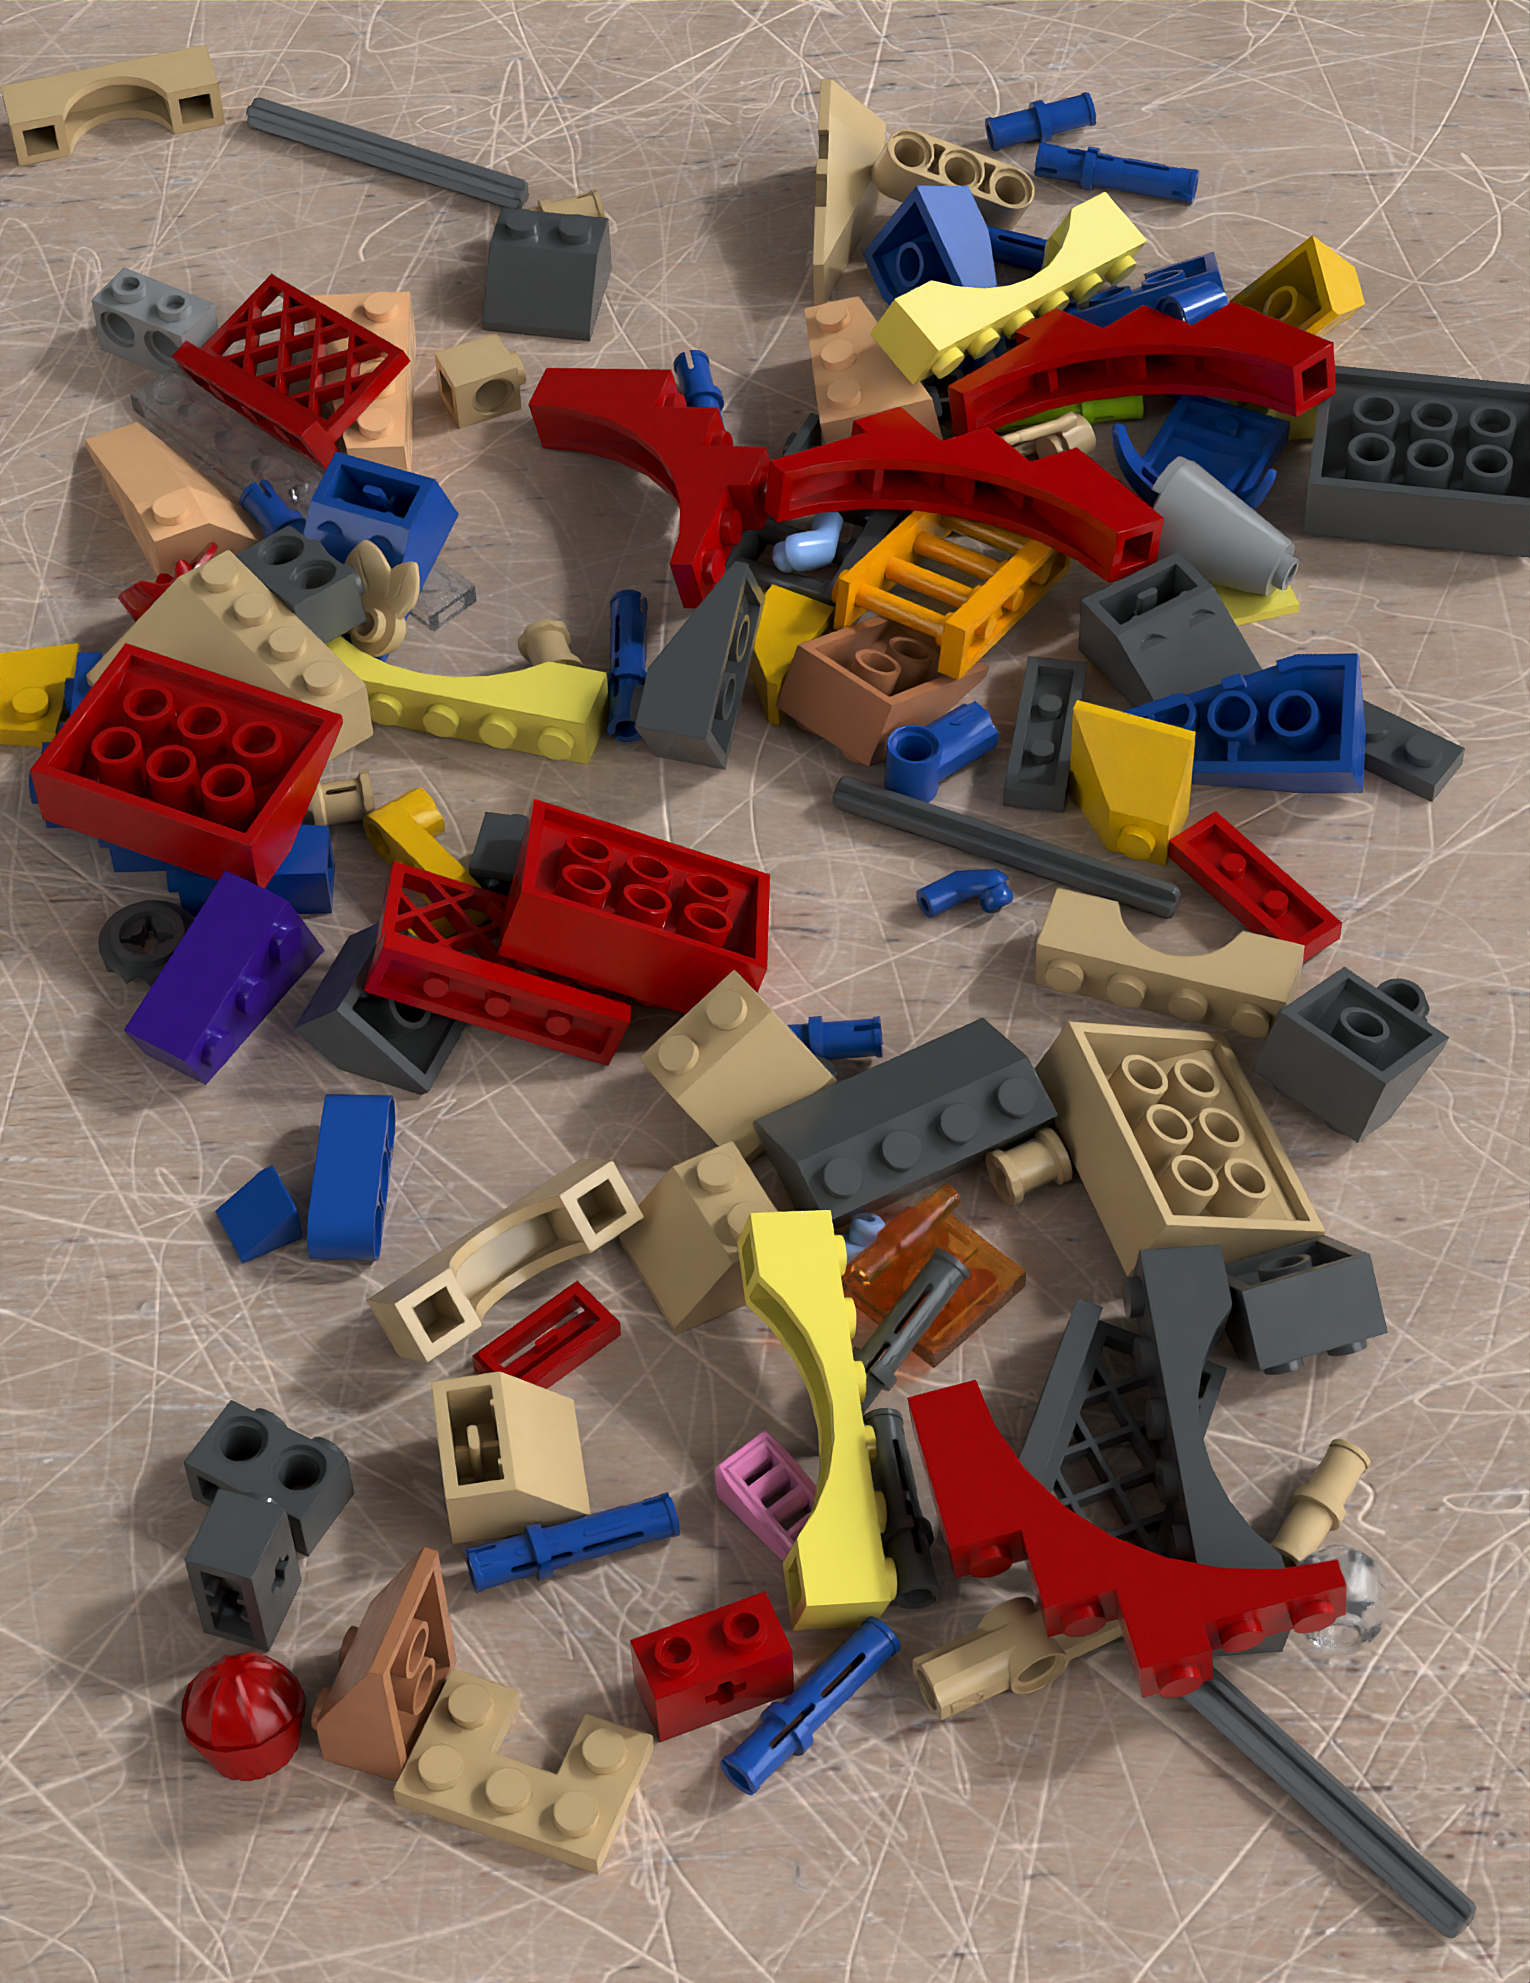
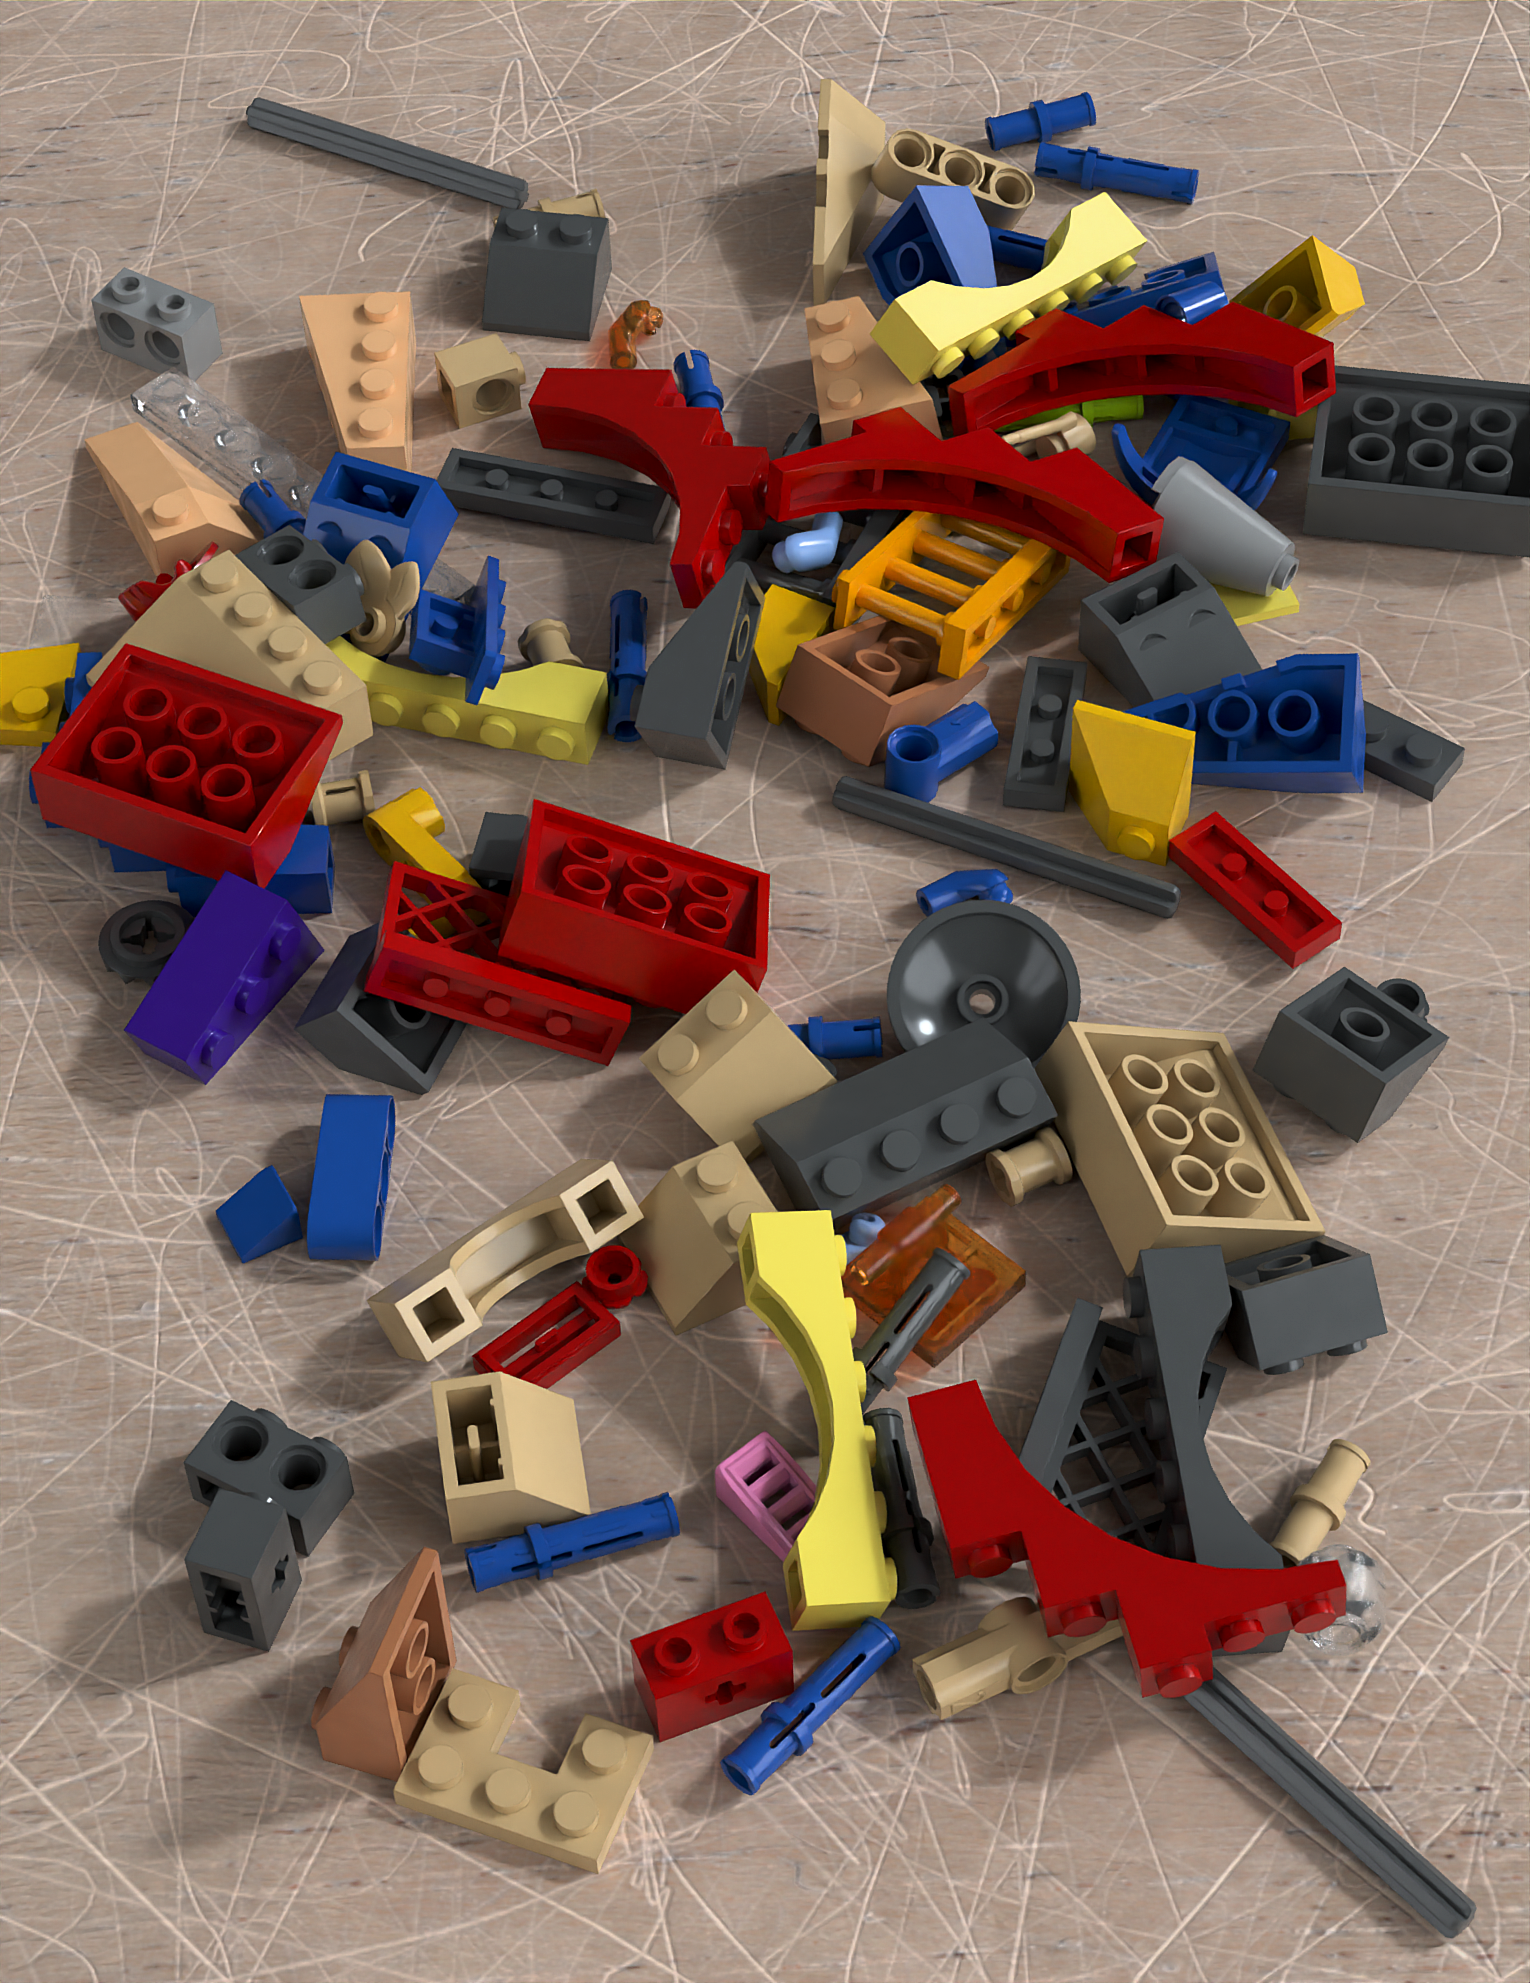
(166, 88): tan arch -> none
(244, 1715): red piece -> none
(266, 397): red fence -> none
(460, 636): none -> blue bracket
(554, 495): none -> dark grey plate
(615, 1263): none -> red plate
(623, 332): none -> clear orange arm
(990, 952): none -> dark grey dish
(1094, 955): tan arch -> none

